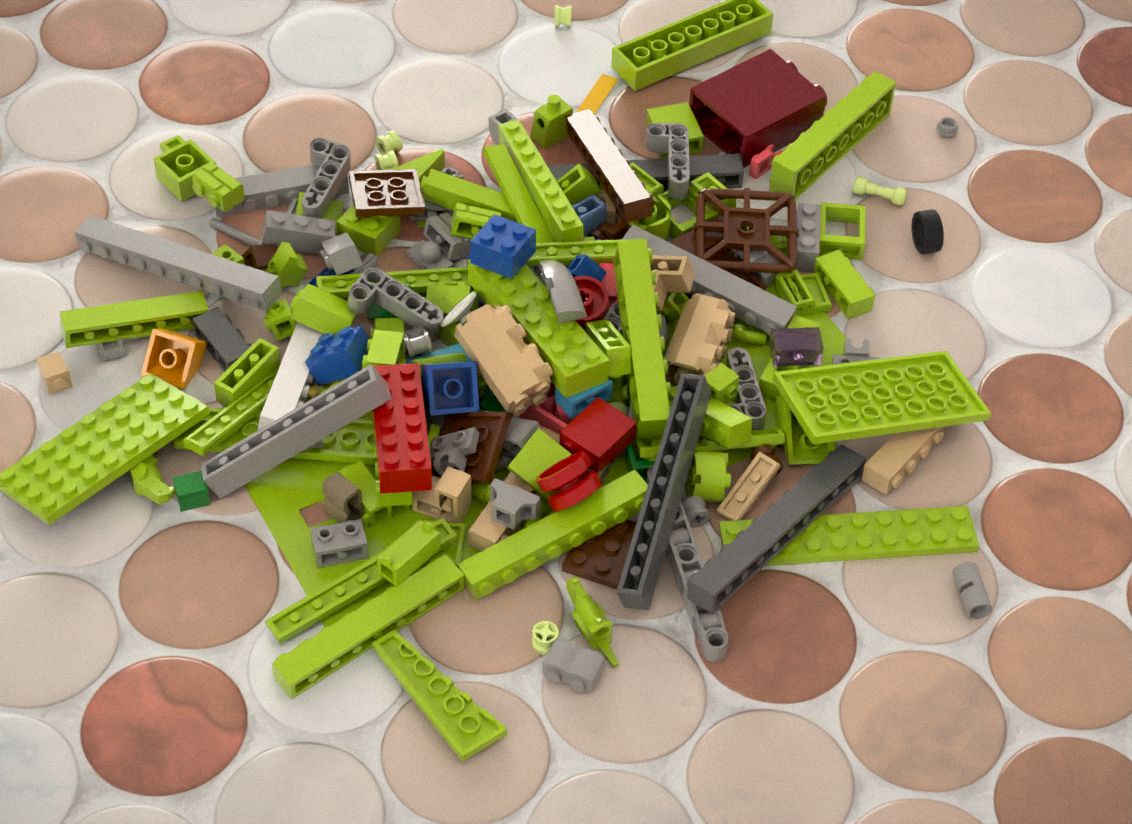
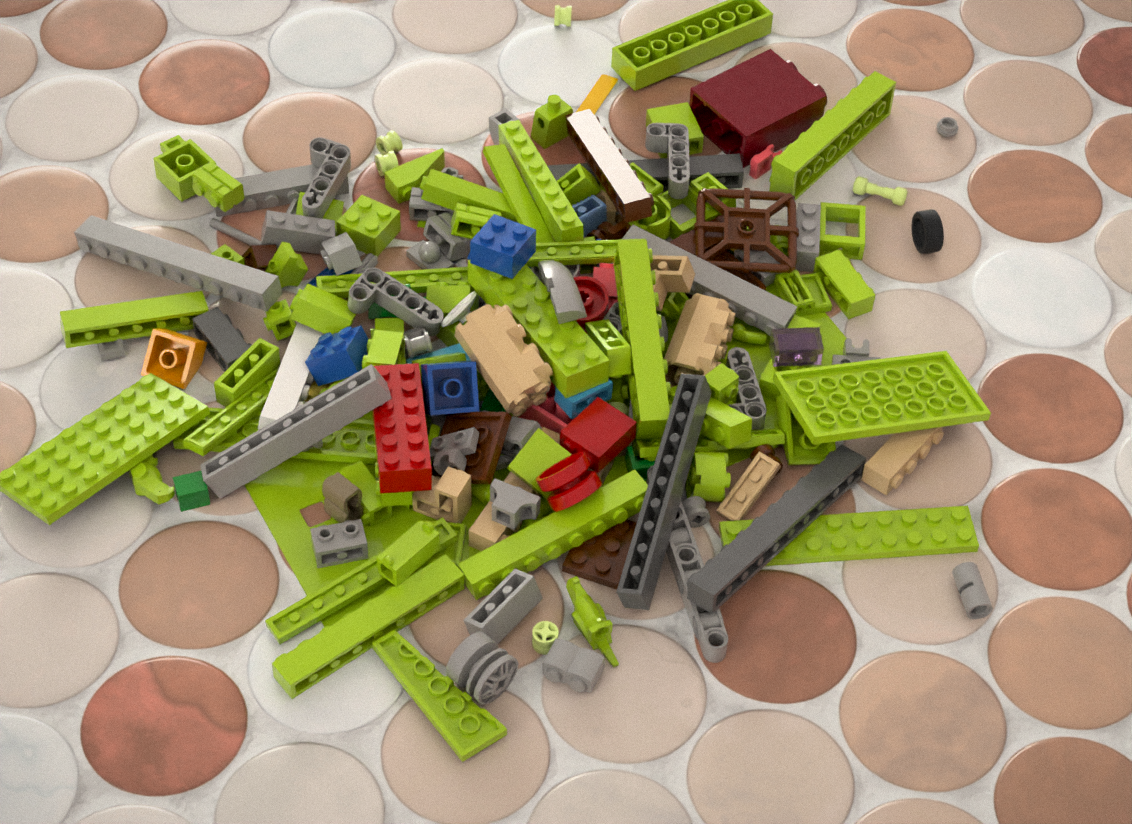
(54, 372): tan brick -> none
(386, 193): plate -> none
(482, 667): none -> light grey wheel
(505, 606): none -> light grey brick
(585, 266): blue panel -> none

